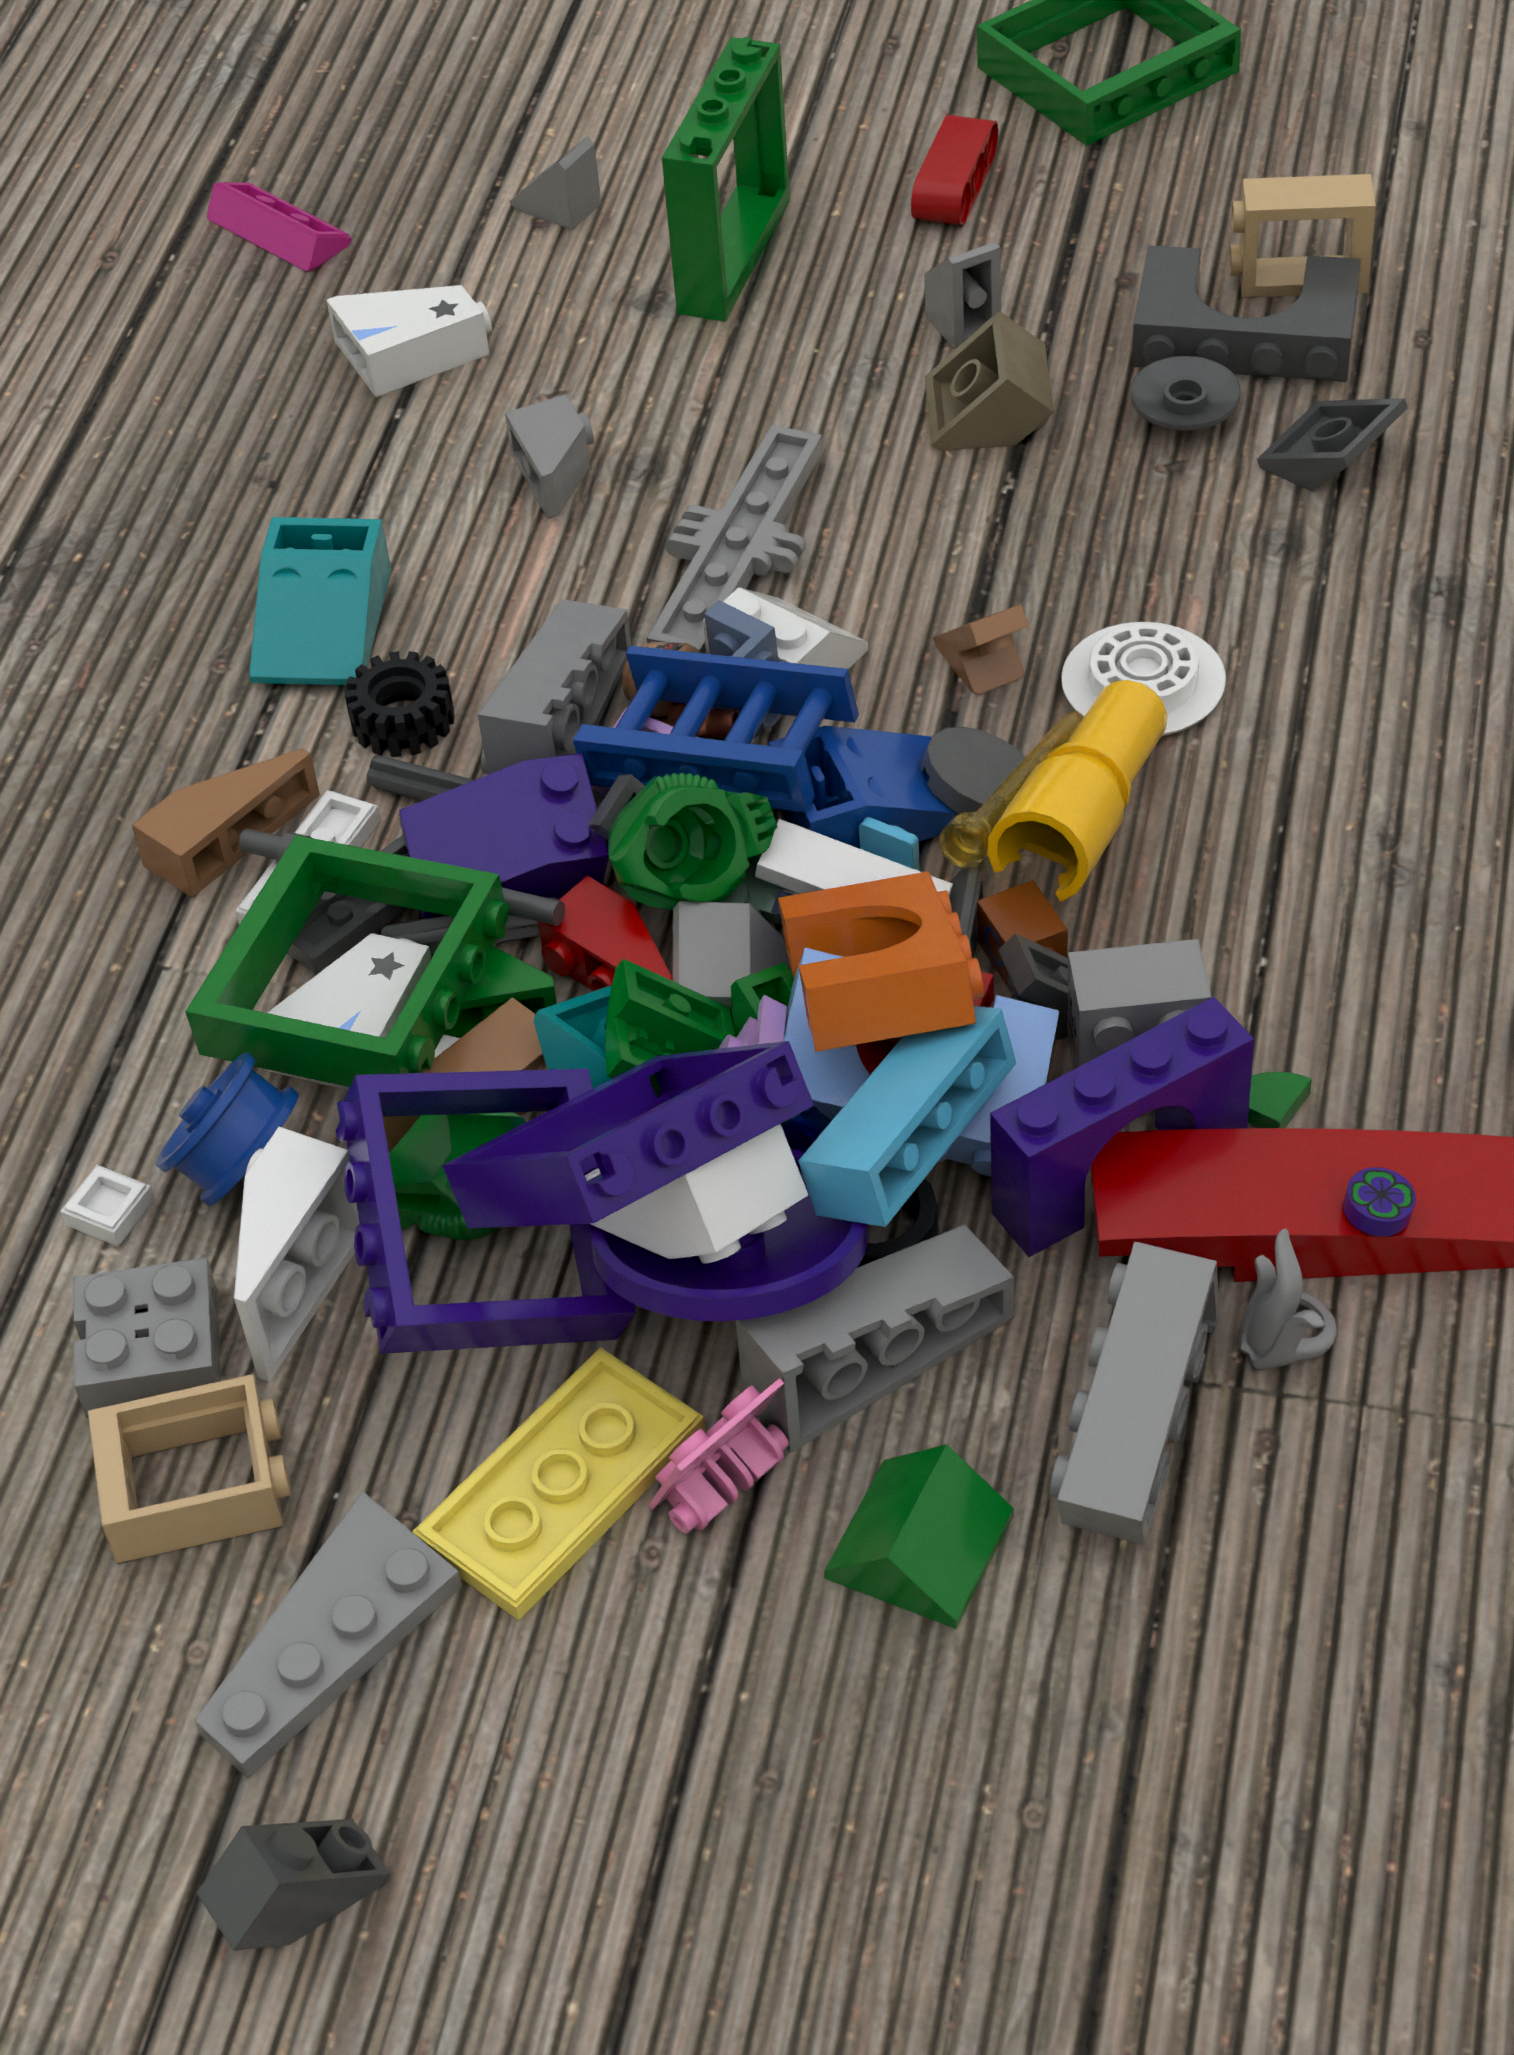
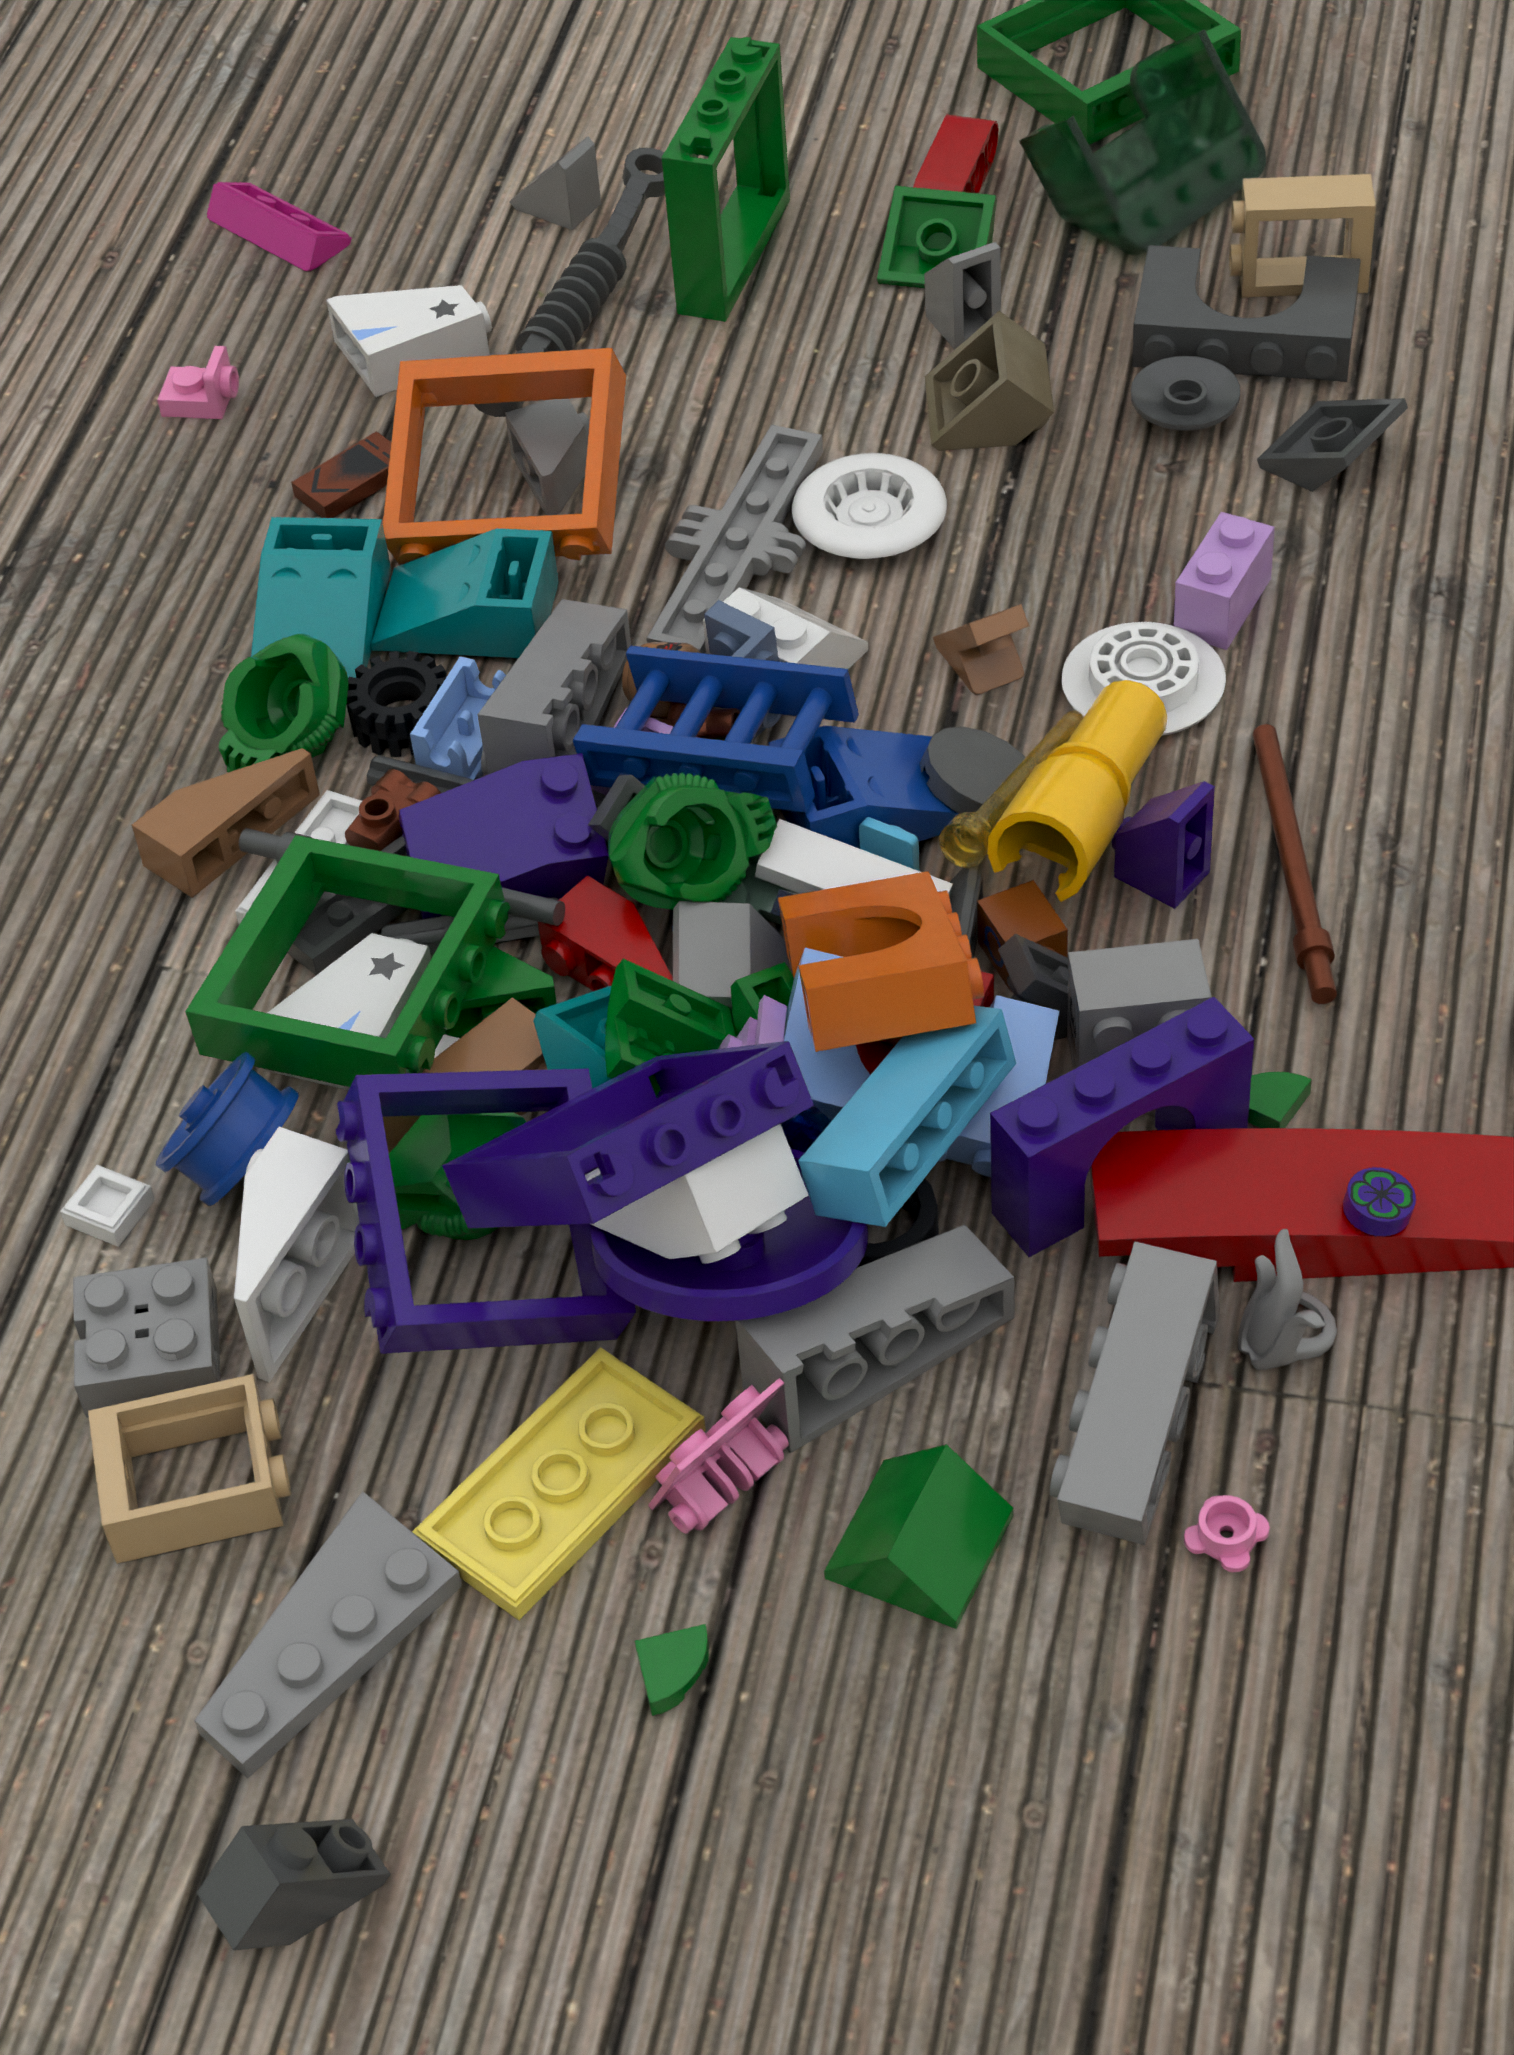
(200, 391): none -> bright pink bracket
(283, 702): none -> green helmet
(345, 477): none -> copper tile
(379, 814): none -> copper plate
(449, 729): none -> light blue hinge
(471, 597): none -> teal slope
(500, 380): none -> orange window
(591, 273): none -> dark grey piece
(672, 1665): none -> green tile
(869, 506): none -> white wheel
(929, 228): none -> green slope
(1164, 168): none -> clear green windscreen
(1167, 844): none -> dark purple slope
(1224, 579): none -> lavender brick
(1230, 1515): none -> bright pink plate
(1312, 942): none -> copper bar

